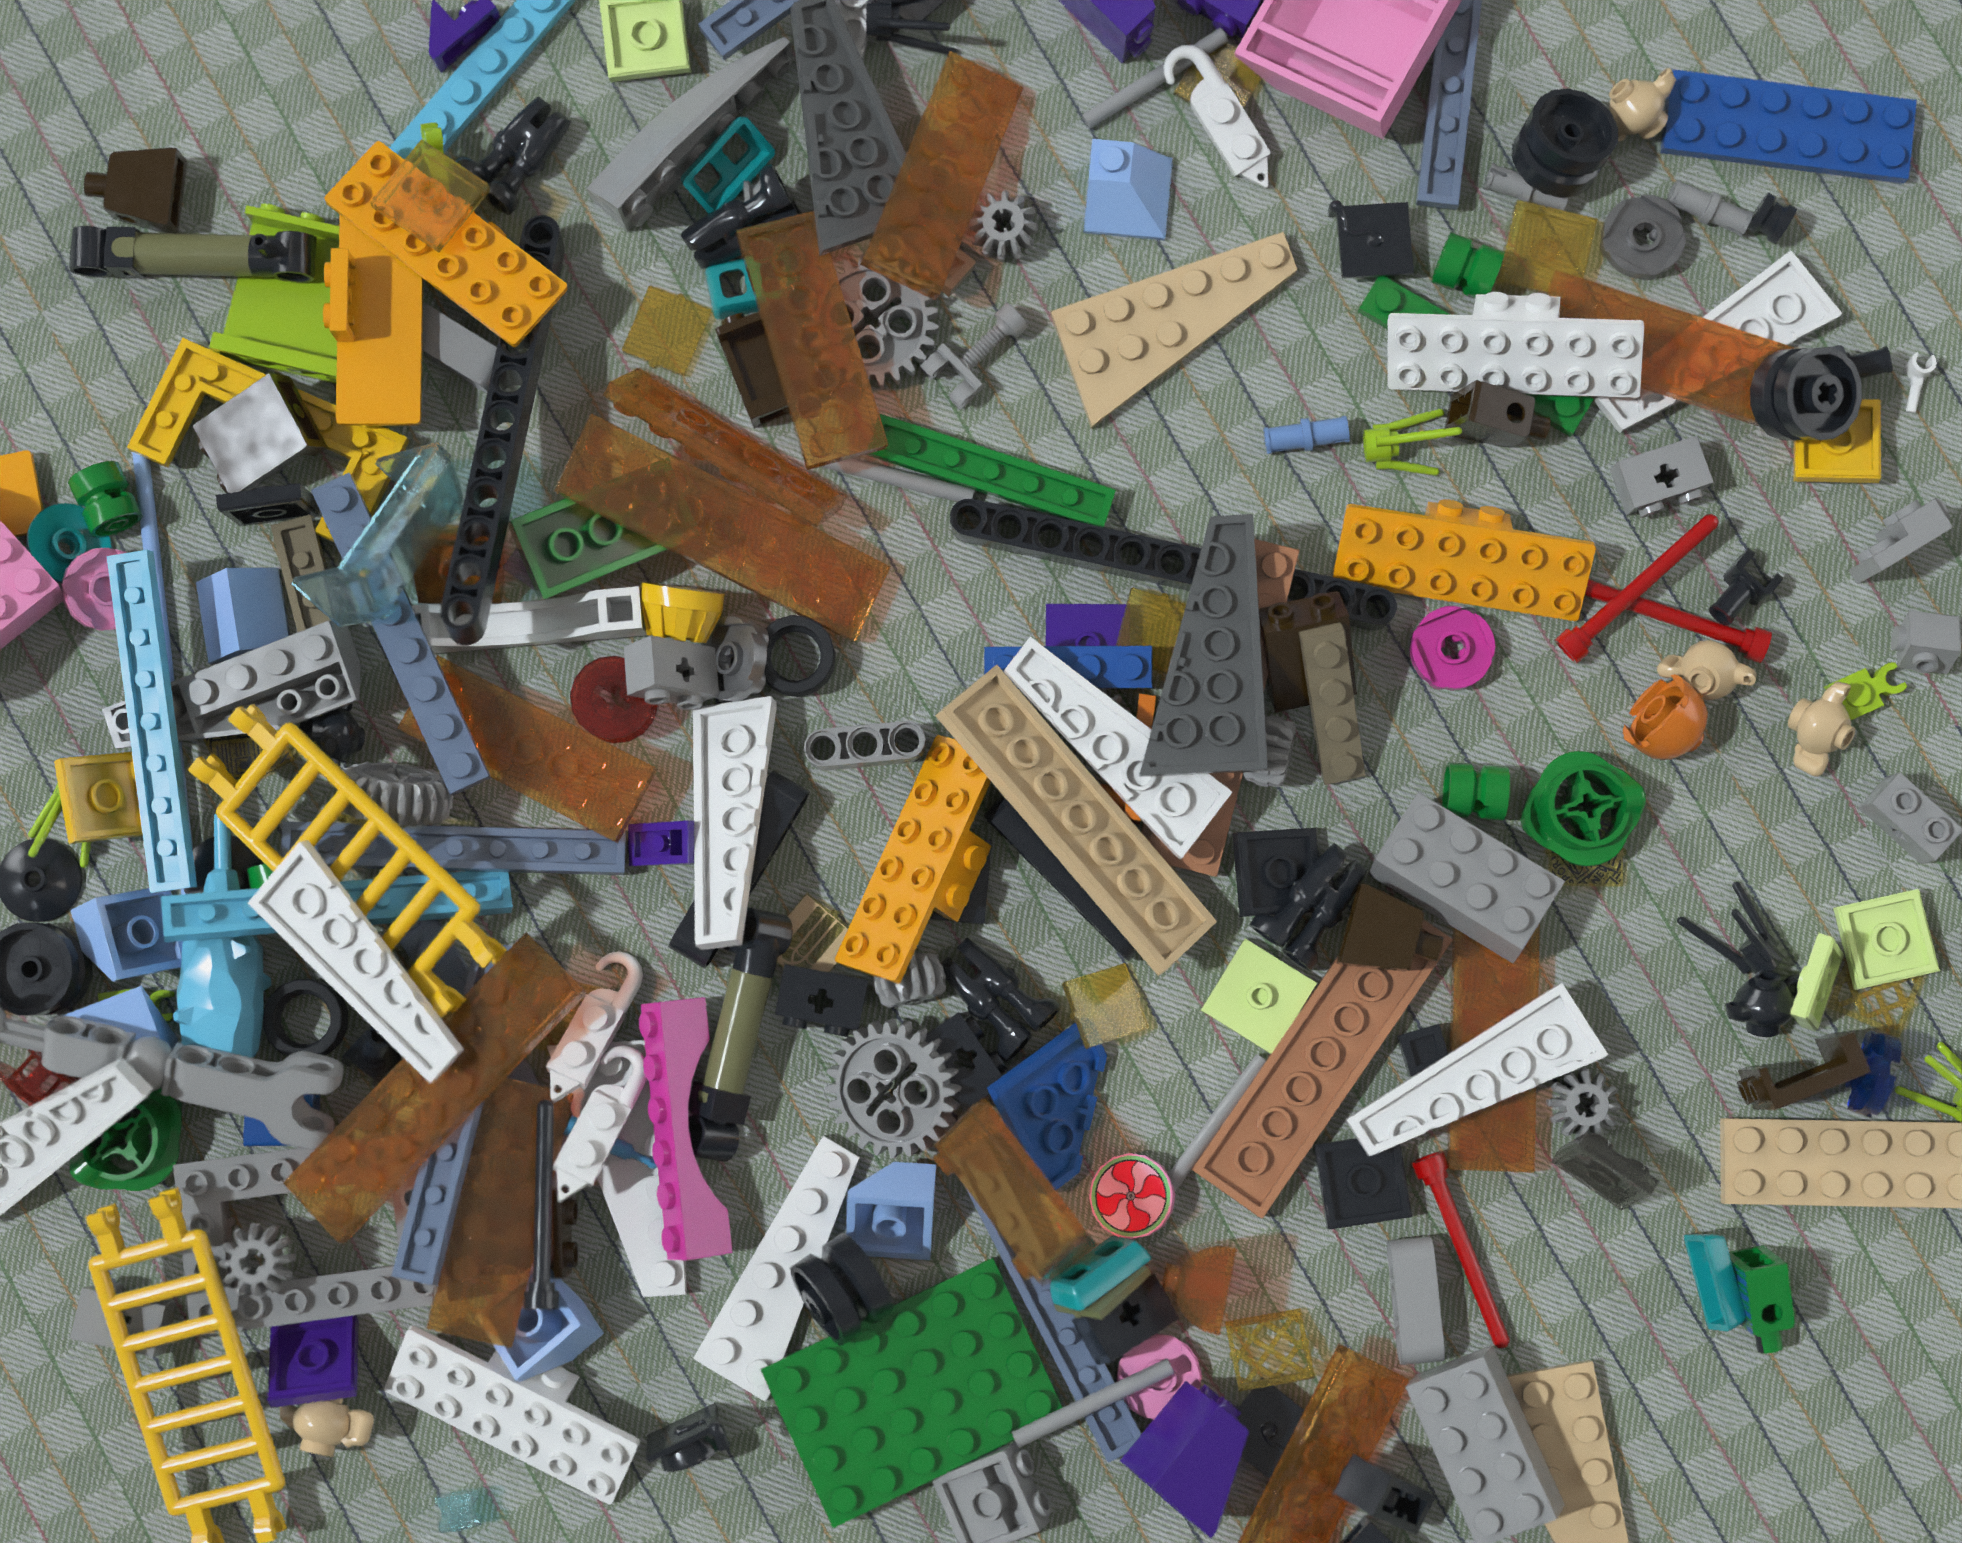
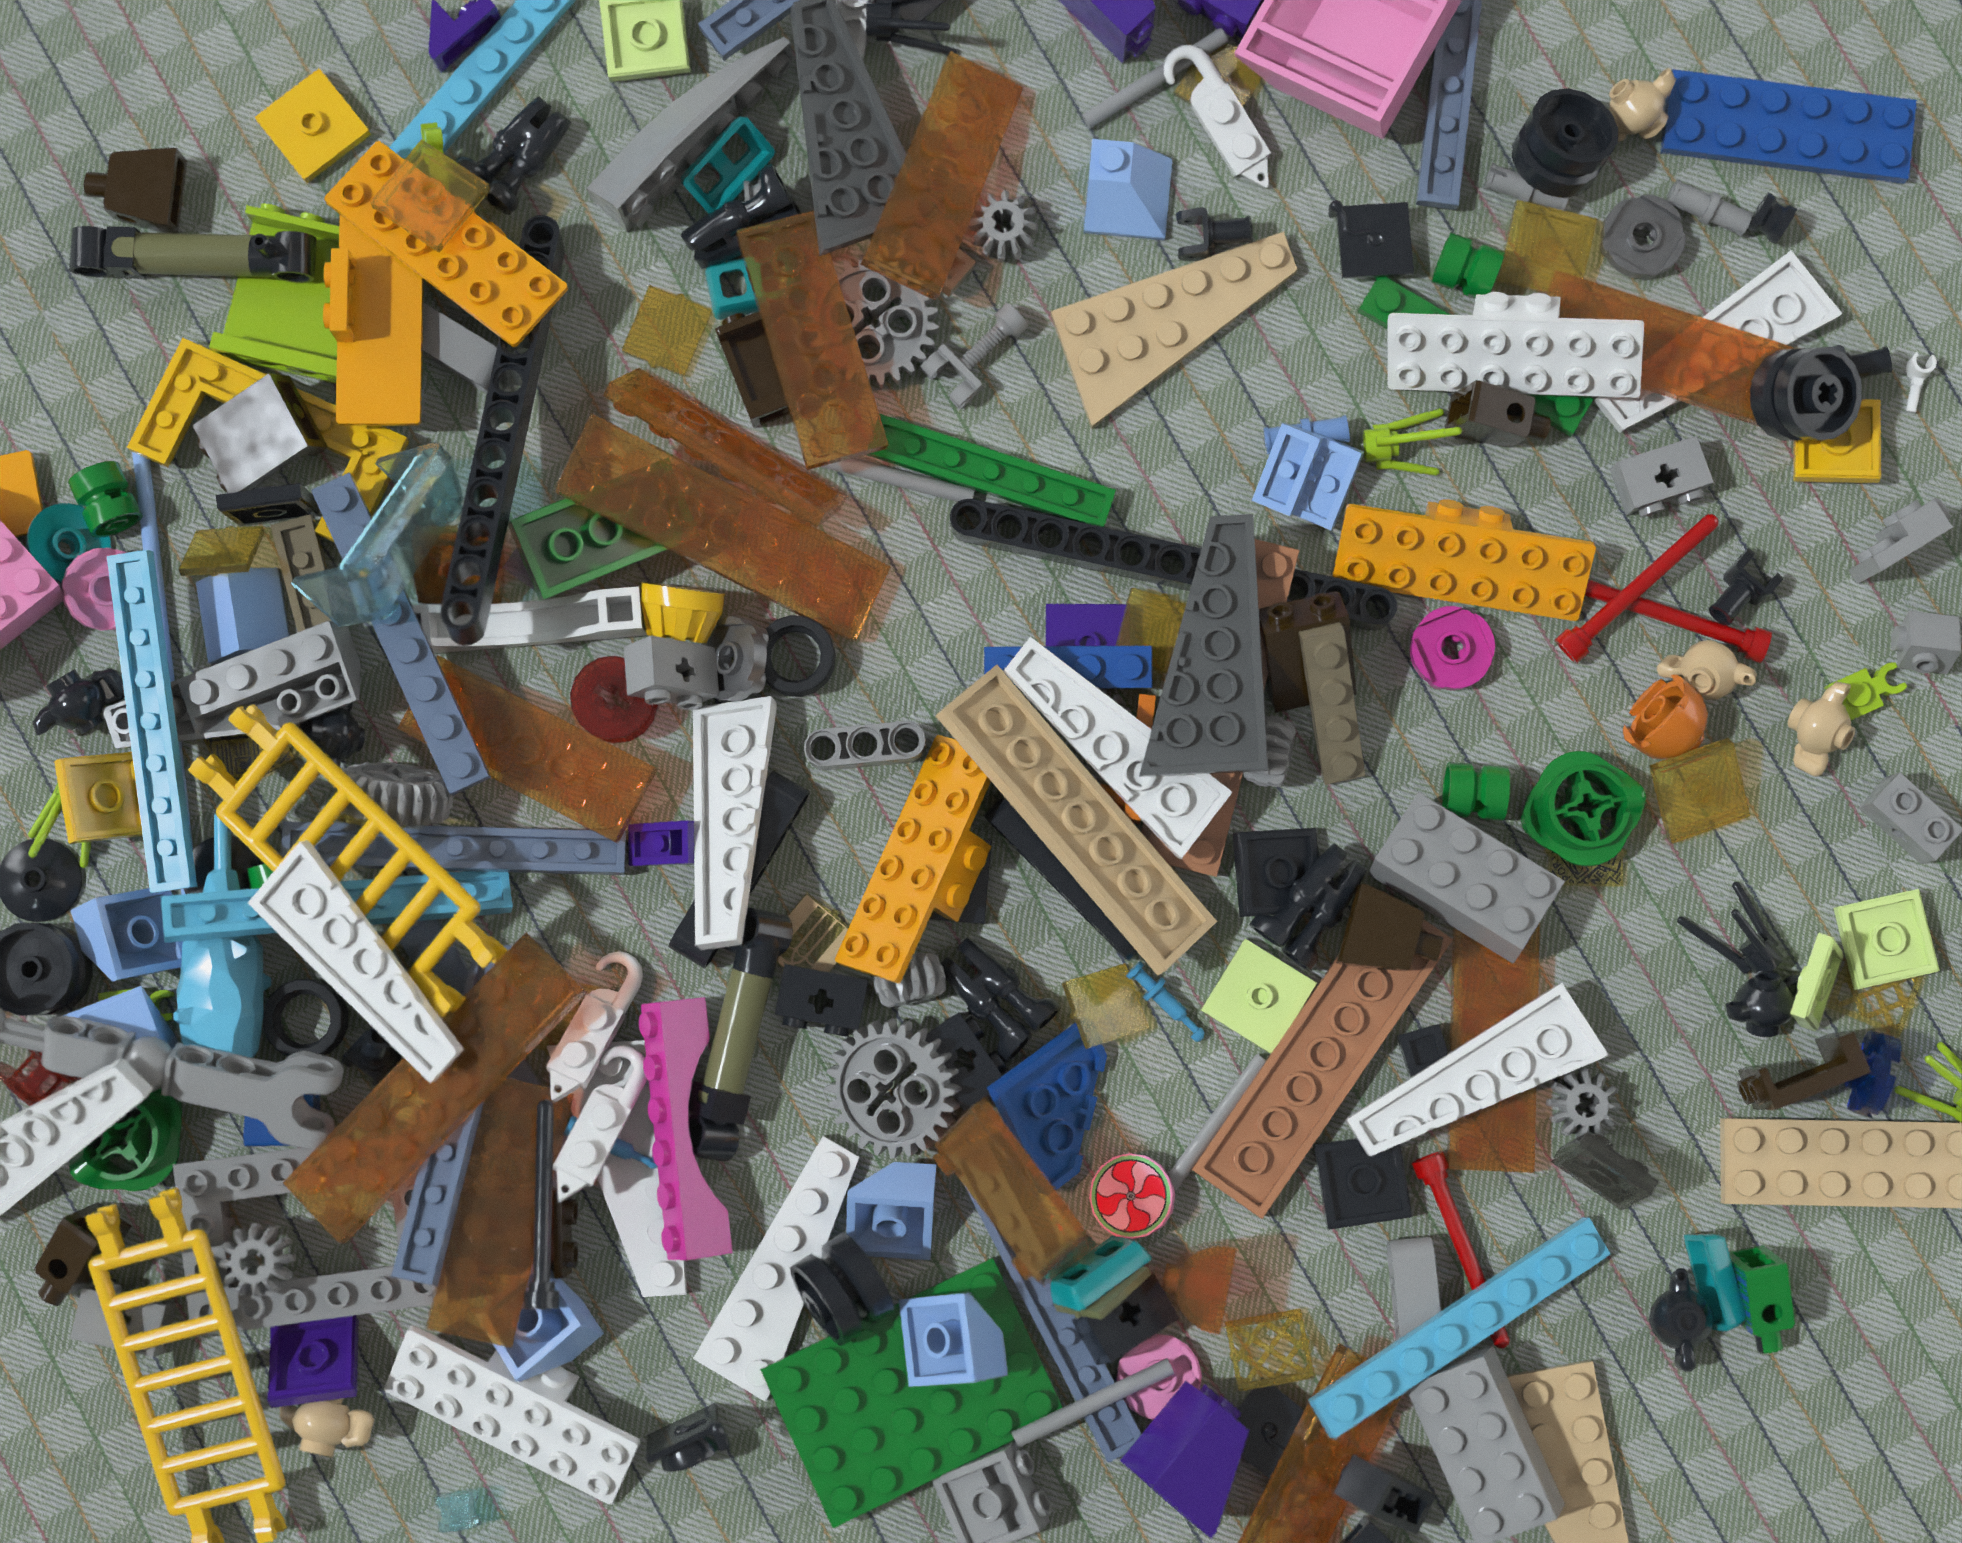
(67, 1256): none -> dark brown torso
(79, 700): none -> black piece
(221, 550): none -> clear yellow piece
(313, 125): none -> yellow plate
(950, 1341): none -> light blue slope
(1164, 999): none -> dark azure piece
(1214, 233): none -> black piece
(1307, 476): none -> light blue slope
(1458, 1327): none -> medium azure plate
(1681, 1319): none -> black piece
(1700, 790): none -> clear yellow plate

